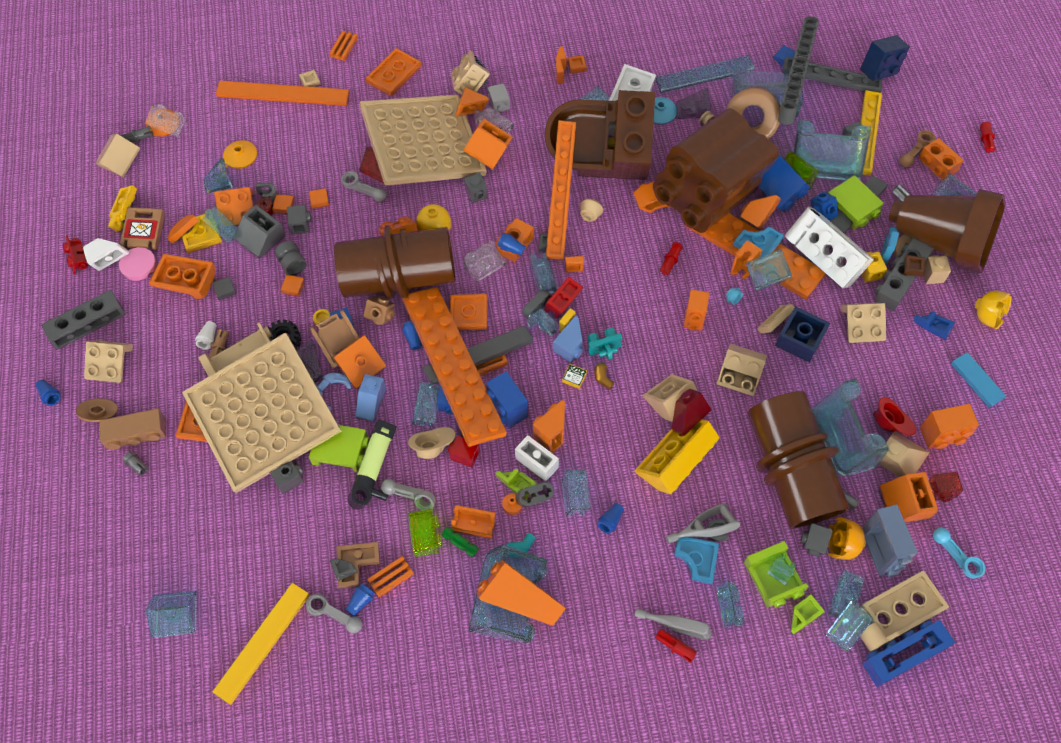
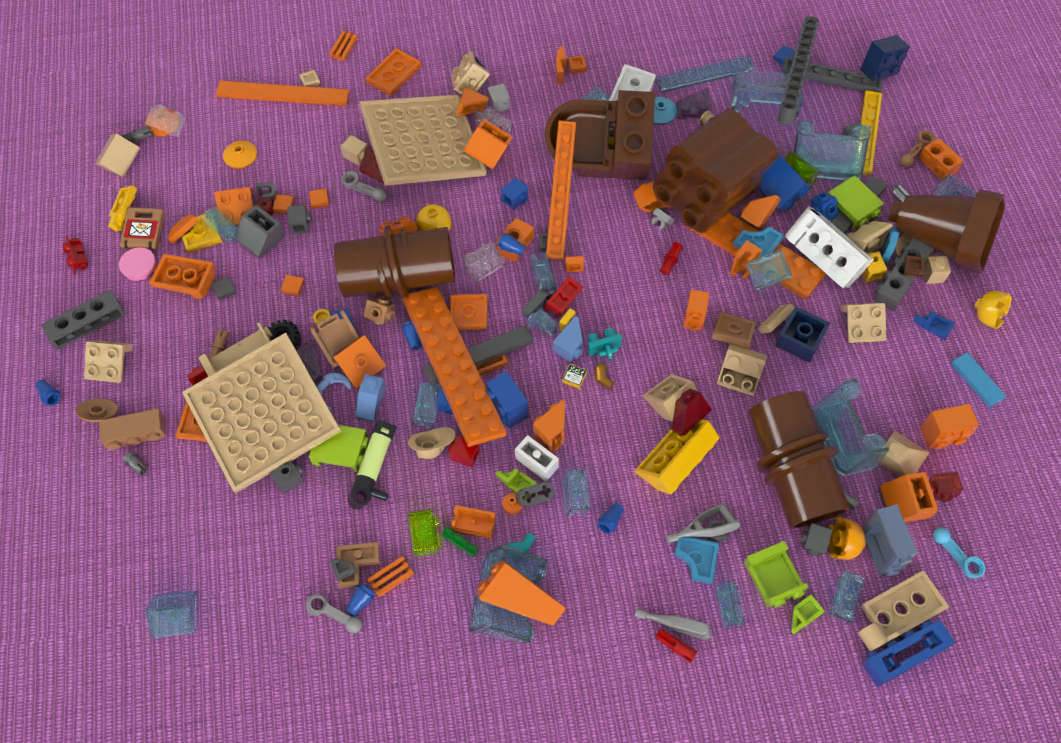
(103, 253): white slope -> none
(197, 375): none -> red tile
(206, 335): white cone -> none
(218, 178): clear light blue slope -> none
(261, 644): yellow tile -> none
(290, 258): dark grey wheel -> none
(353, 150): none -> tan brick
(390, 487): light grey piece -> none
(475, 188): dark grey brick -> none
(514, 193): none -> blue brick
(590, 209): tan cone -> none
(663, 217): none -> light grey tile
(734, 295): medium azure plate -> none
(734, 330): none -> medium nougat tile
(766, 101): medium nougat piece -> none
(781, 571): clear light blue tile -> none
(849, 626): clear light blue slope -> none
(871, 236): none -> tan slope
(892, 418): red piece -> none
(987, 137): red axle -> none

